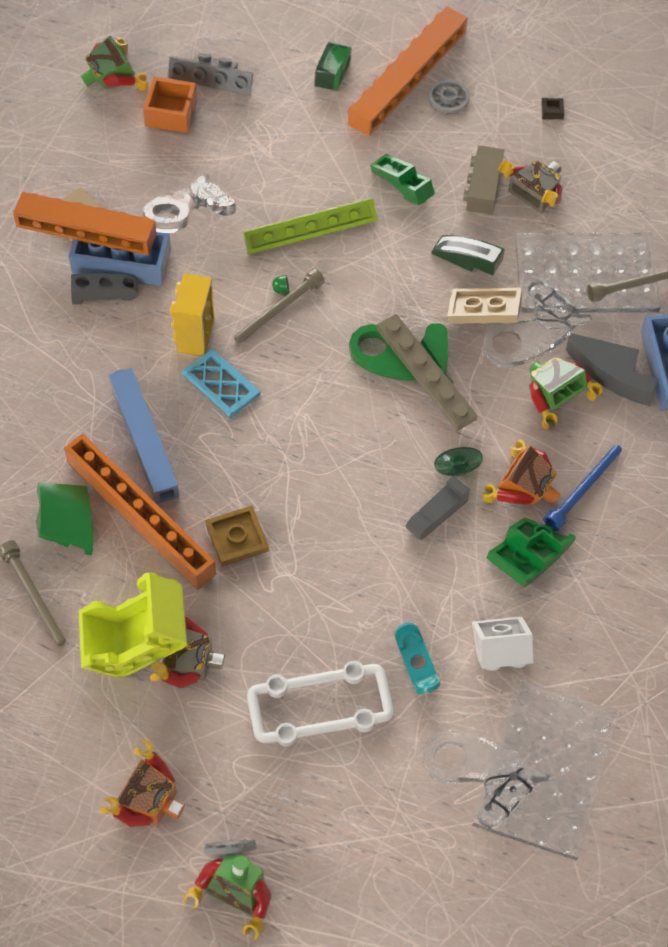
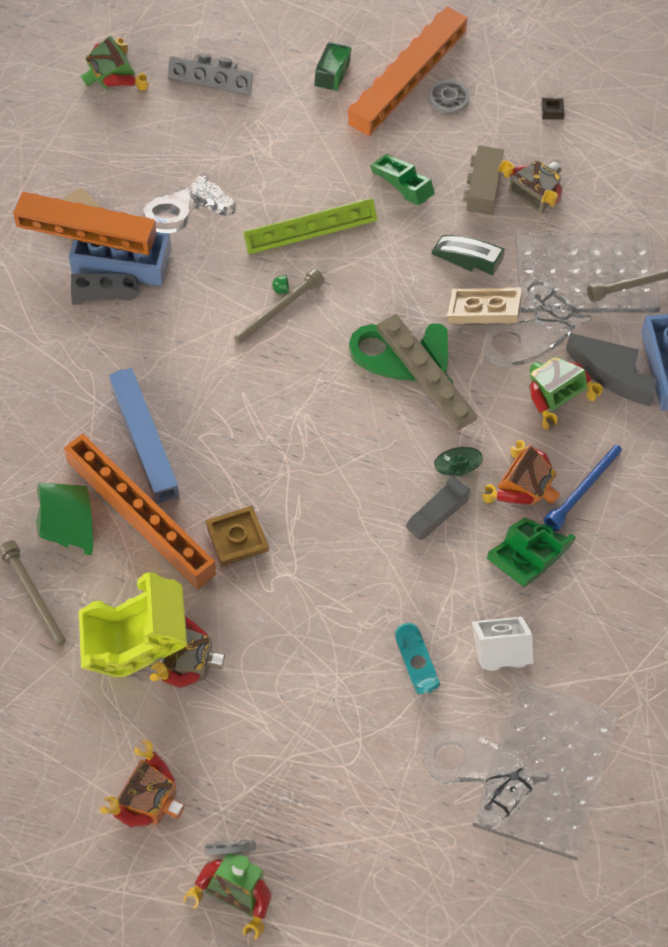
(170, 104): orange piece -> none
(193, 314): yellow brick -> none
(200, 365): medium azure window -> none
(287, 733): white bar -> none

